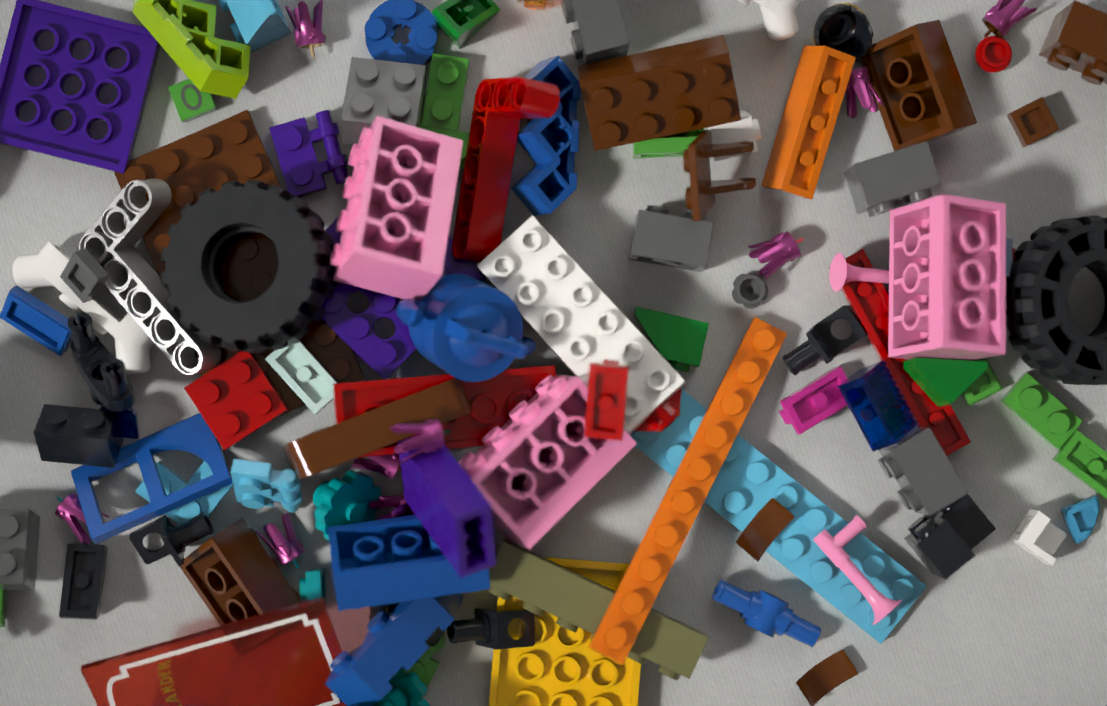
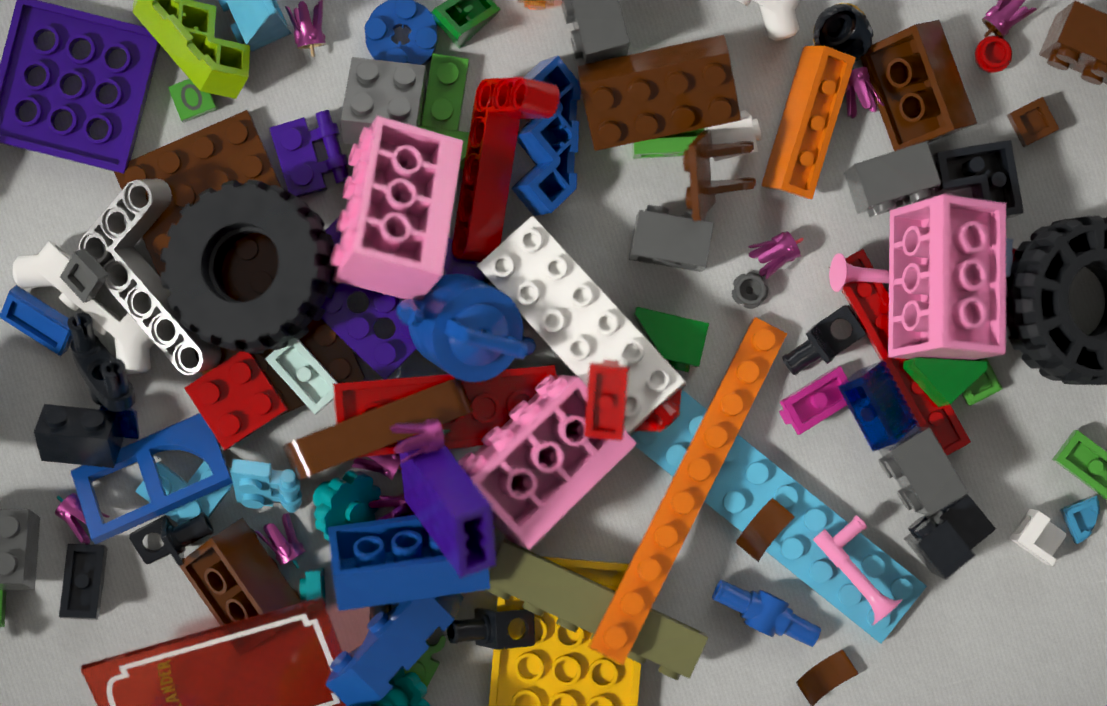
(986, 170): none -> black brick
(1041, 411): bright green plate -> none

